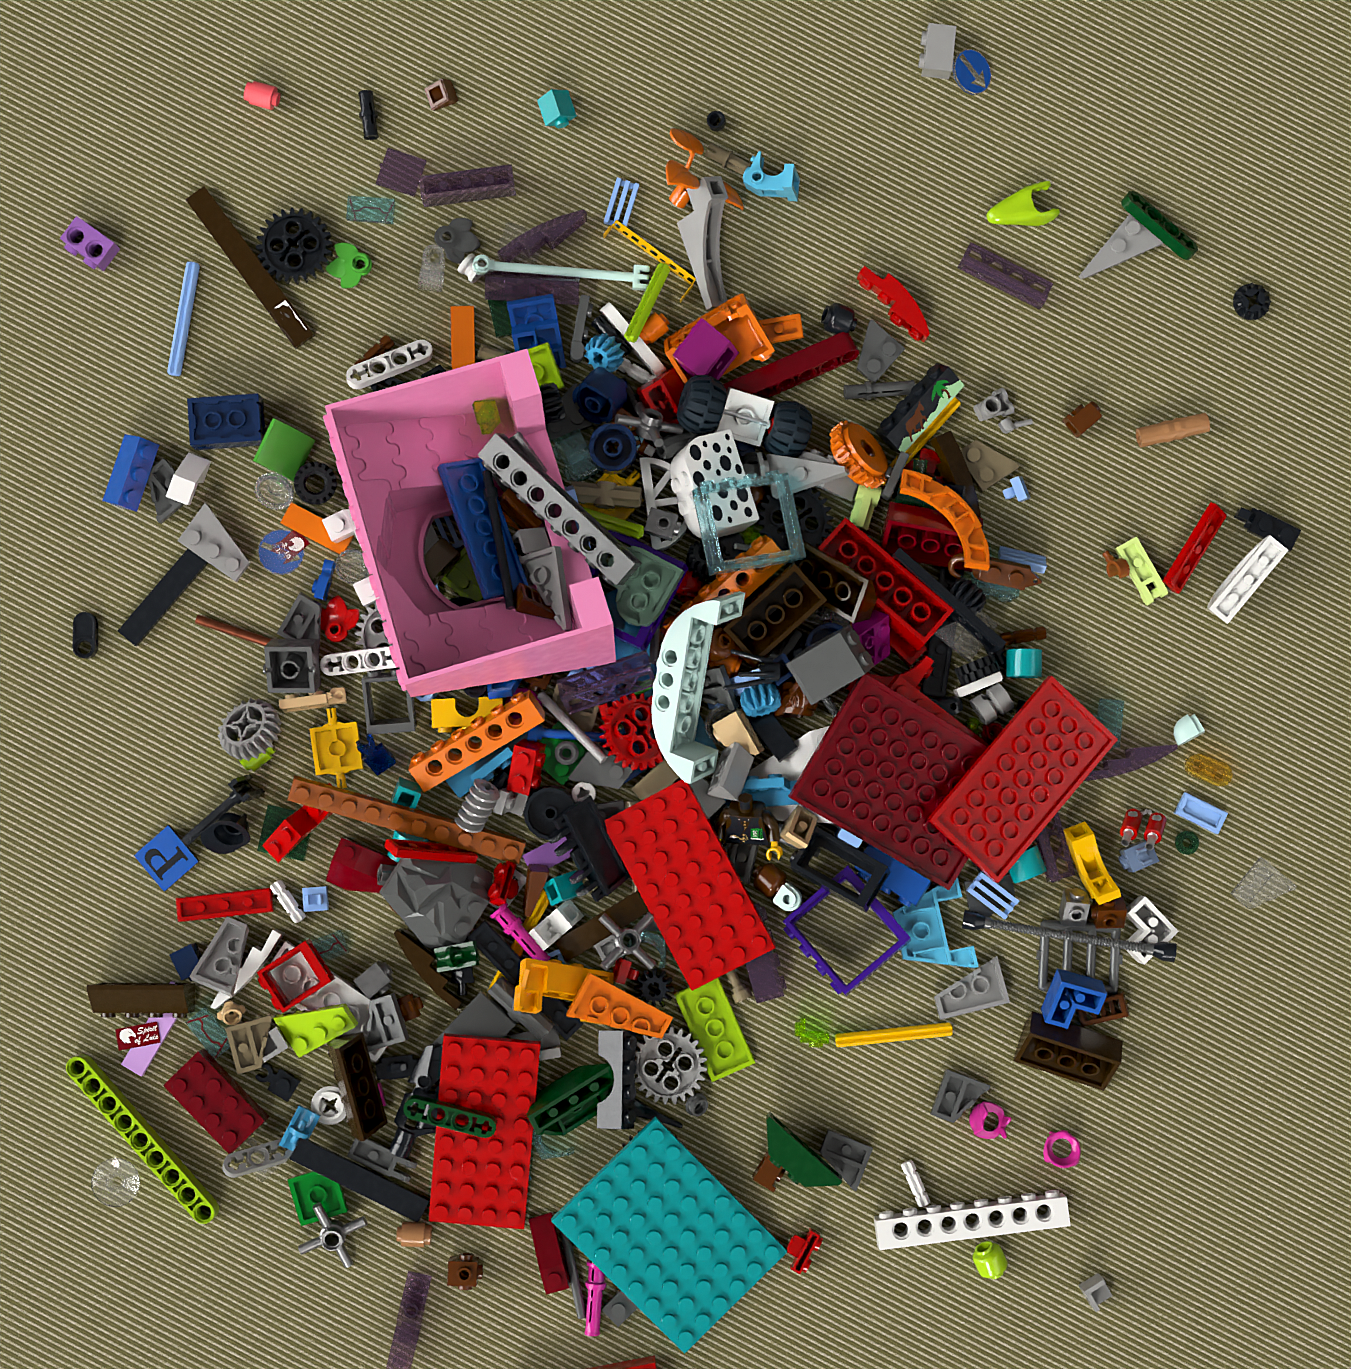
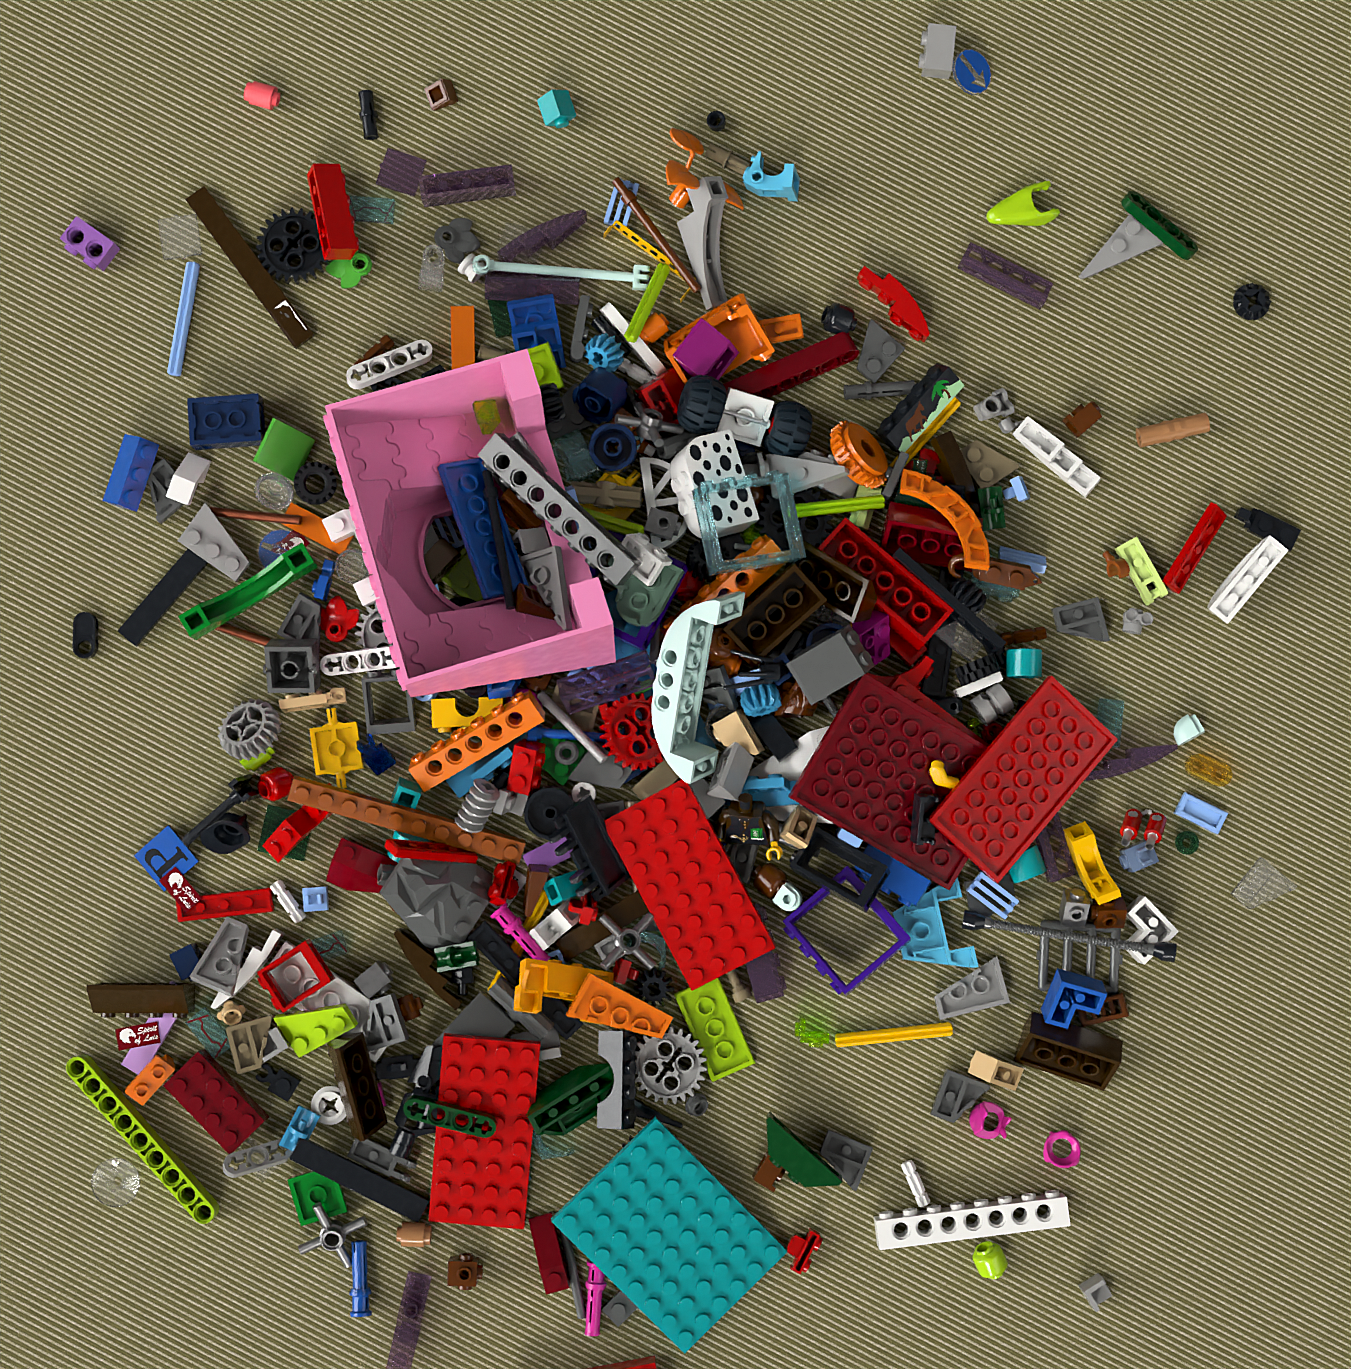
(150, 1078): none -> orange bracket
(179, 237): none -> clear piece
(180, 889): none -> dark red sticker
(257, 516): none -> copper bar
(275, 784): none -> red head
(276, 576): none -> green arch
(332, 211): none -> red brick
(360, 1290): none -> blue pin
(585, 908): none -> red piece
(630, 200): none -> reddish brown bar
(651, 557): none -> white bracket
(840, 506): none -> lime axle
(921, 828): none -> black hinge
(940, 777): none -> yellow arm
(991, 507): none -> dark green hips
(995, 1070): none -> tan slope
(1056, 456): none -> white slope
(1082, 620): none -> dark grey wing
(1134, 620): none -> light grey plate

